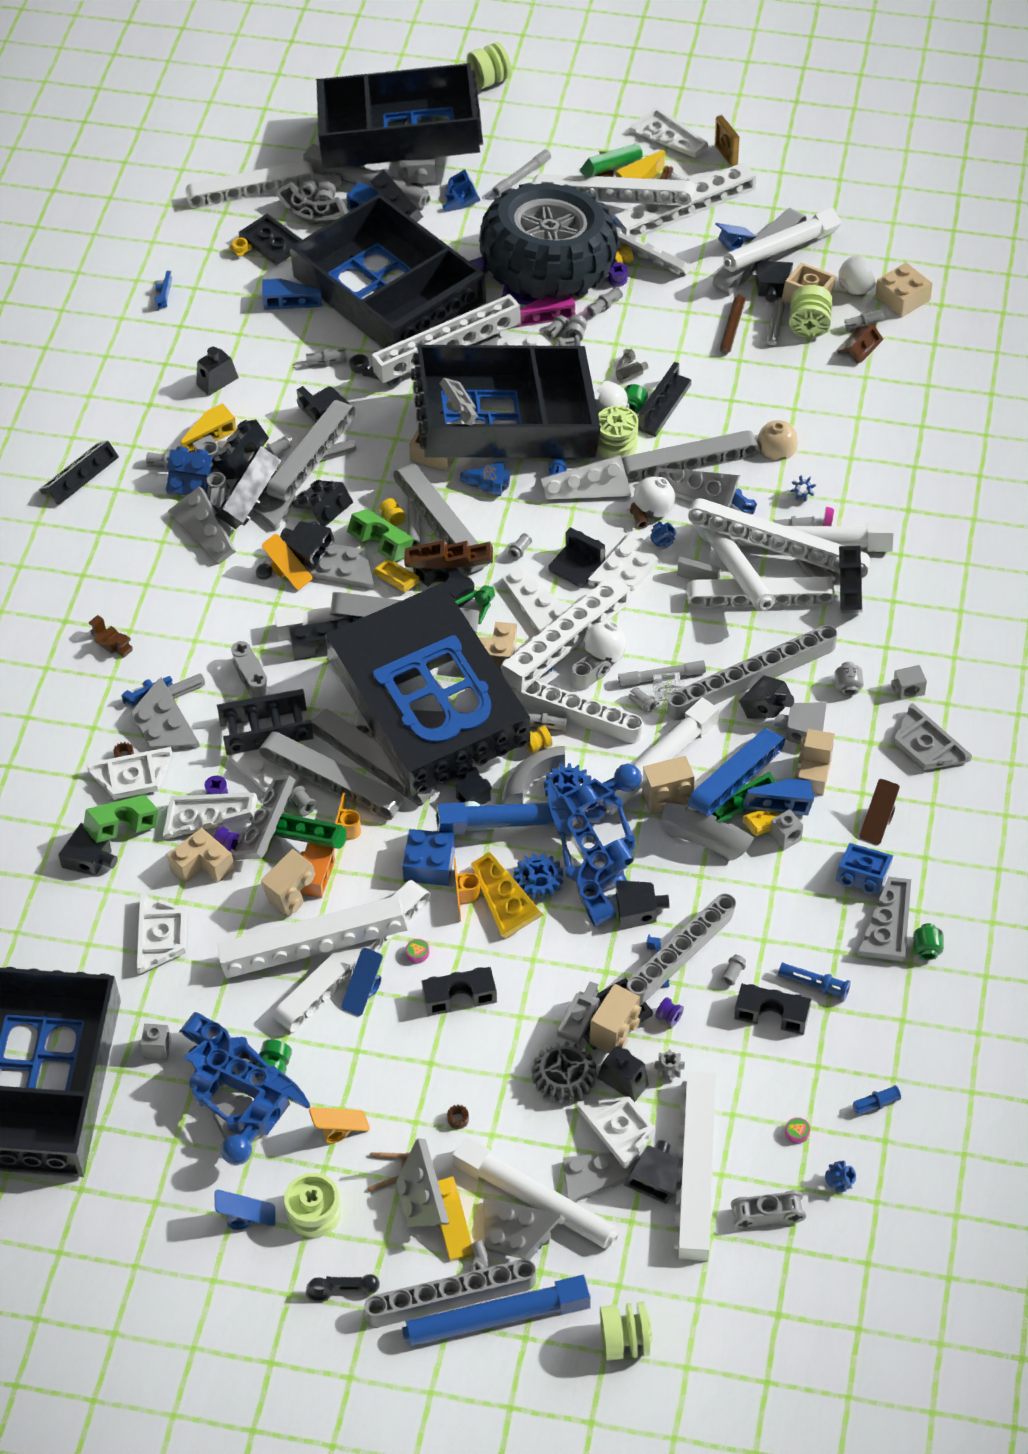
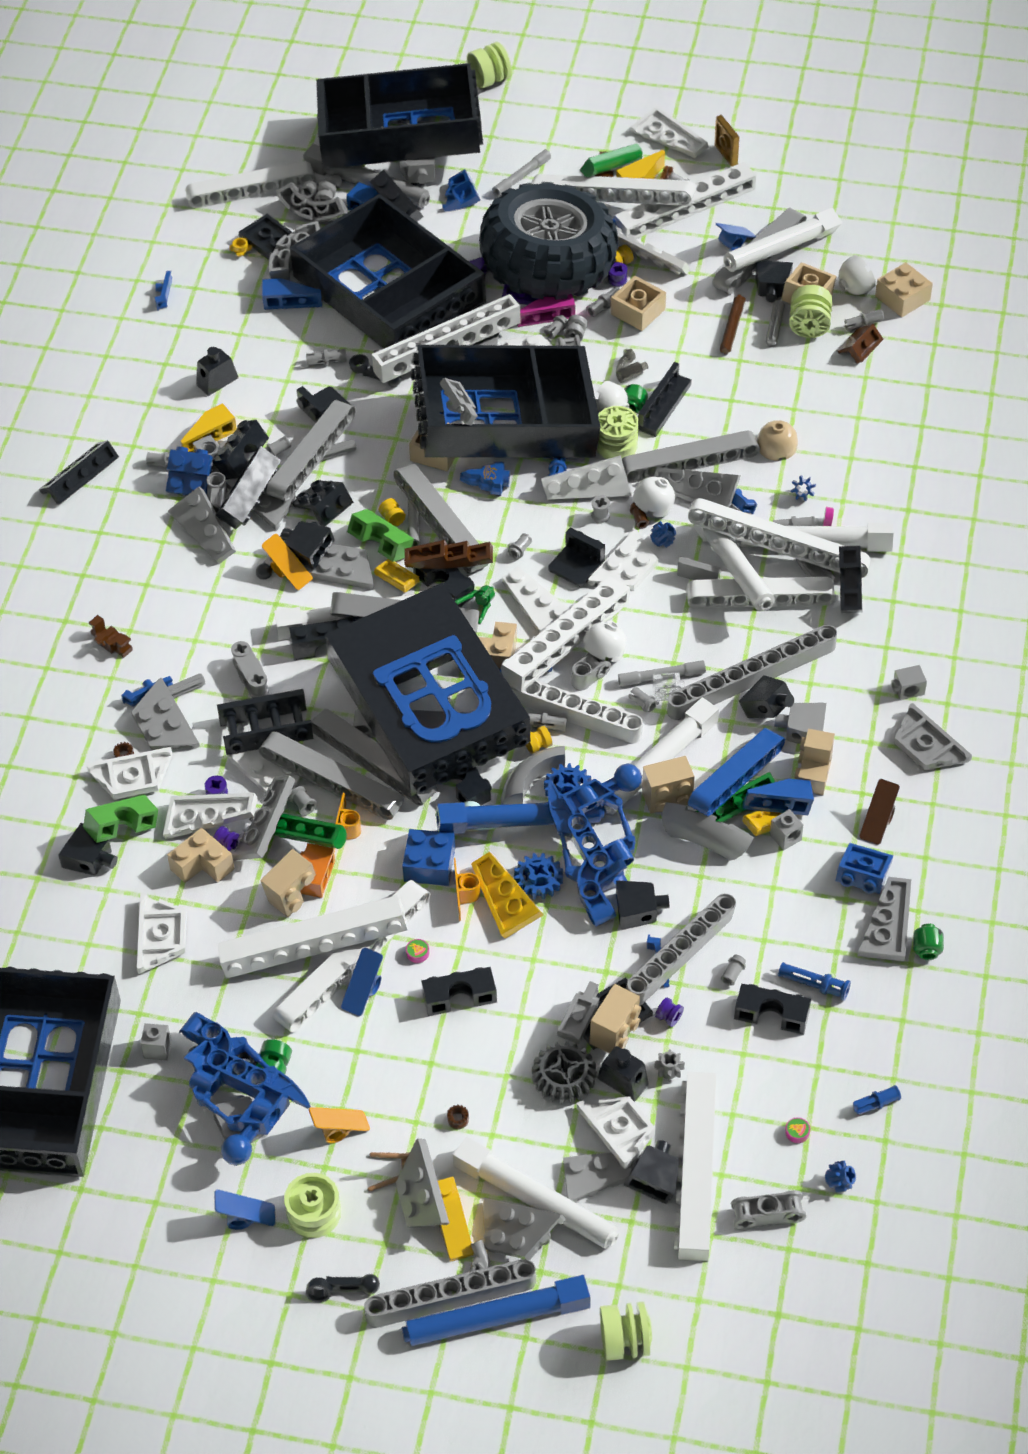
(280, 260): none -> light grey brick
(600, 505): none -> light grey bush
(638, 303): none -> tan brick
(849, 679): light grey head -> none

